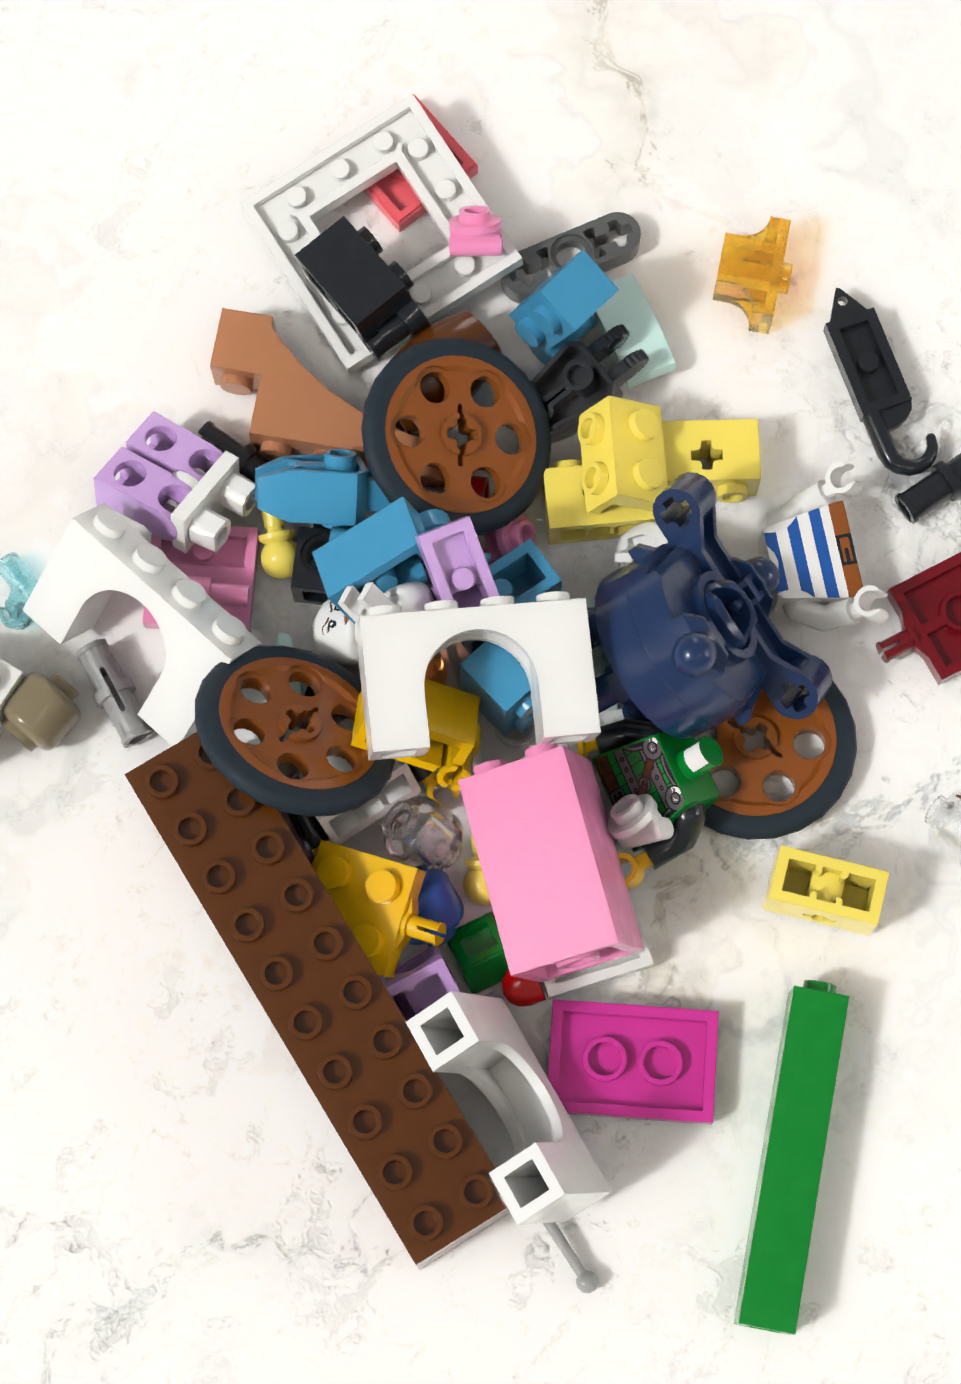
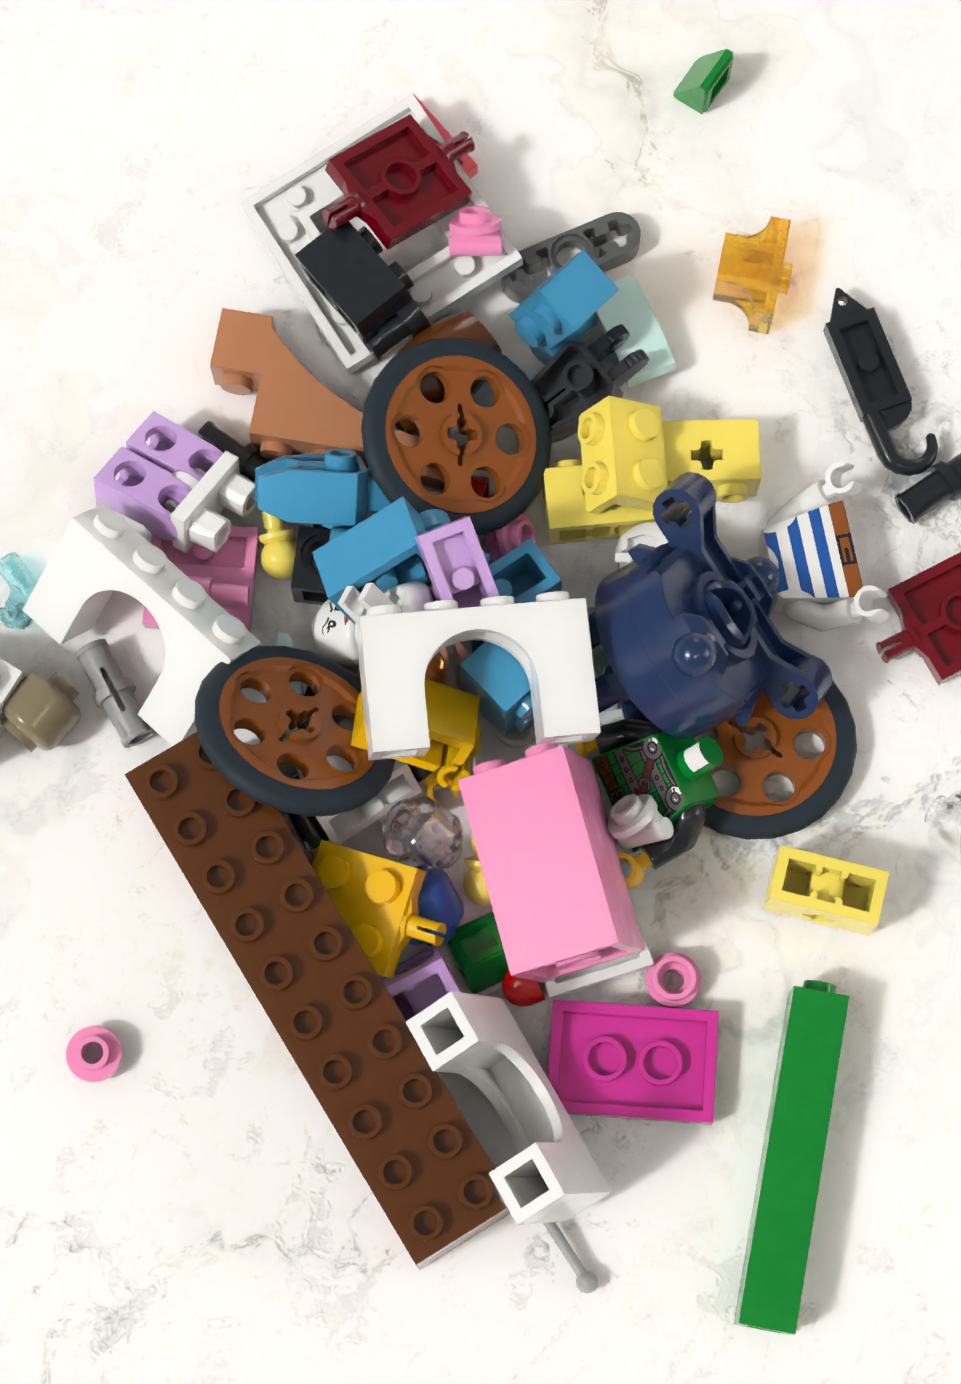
(111, 1054): none -> bright pink plate
(398, 181): none -> dark red plate
(682, 965): none -> bright pink plate
(705, 80): none -> slope

